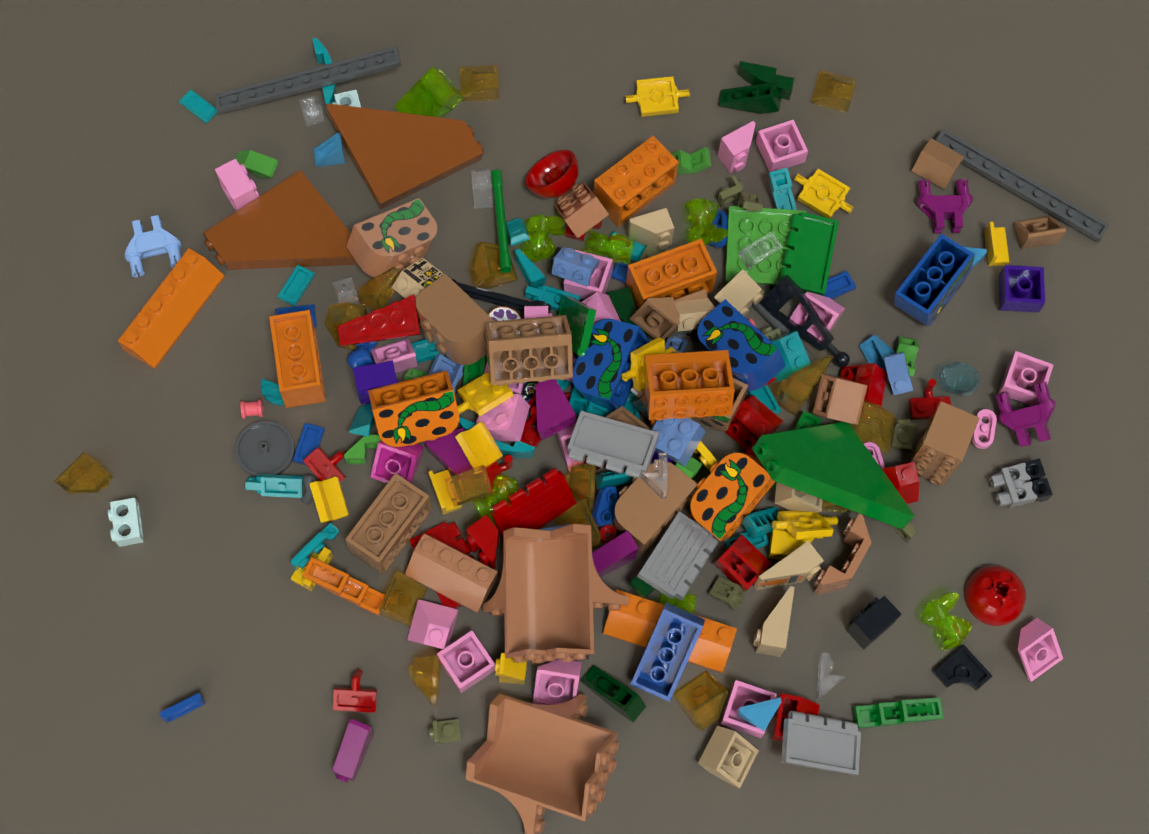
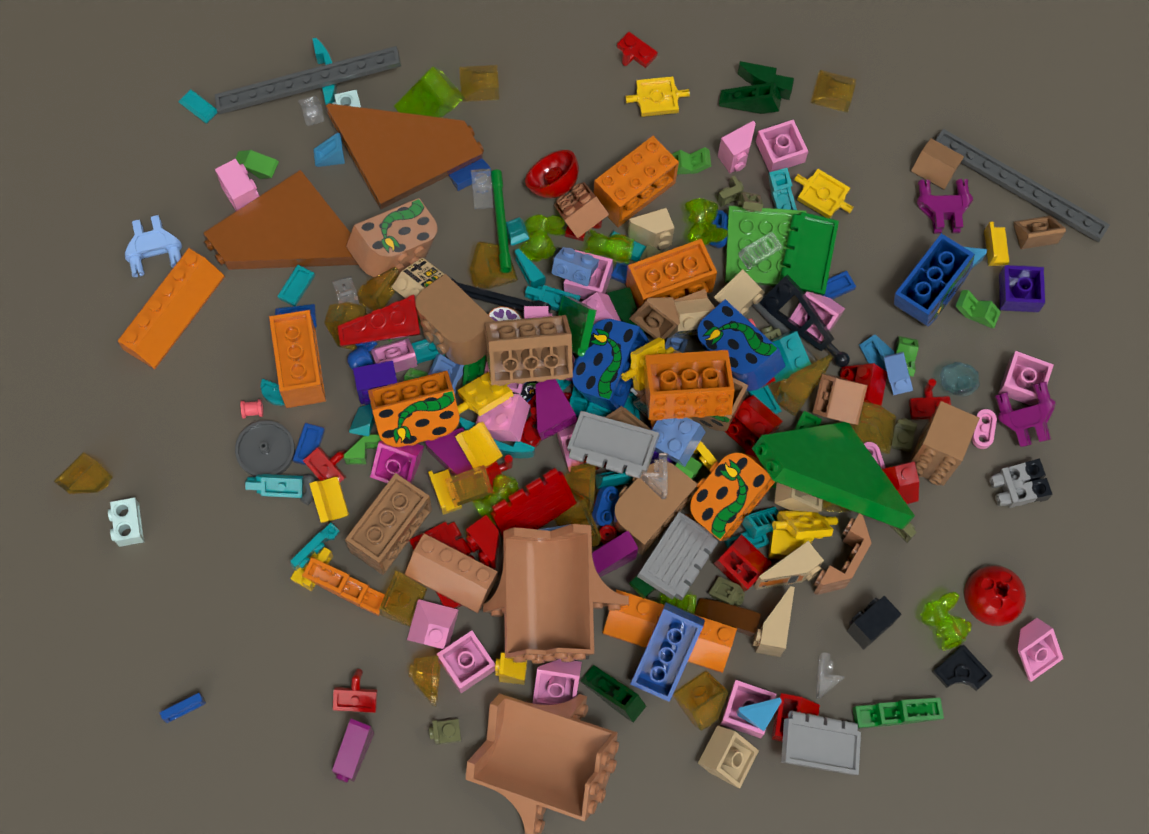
(463, 178): none -> blue slope
(636, 50): none -> red plate
(734, 616): none -> reddish brown slope
(979, 311): none -> bright green slope

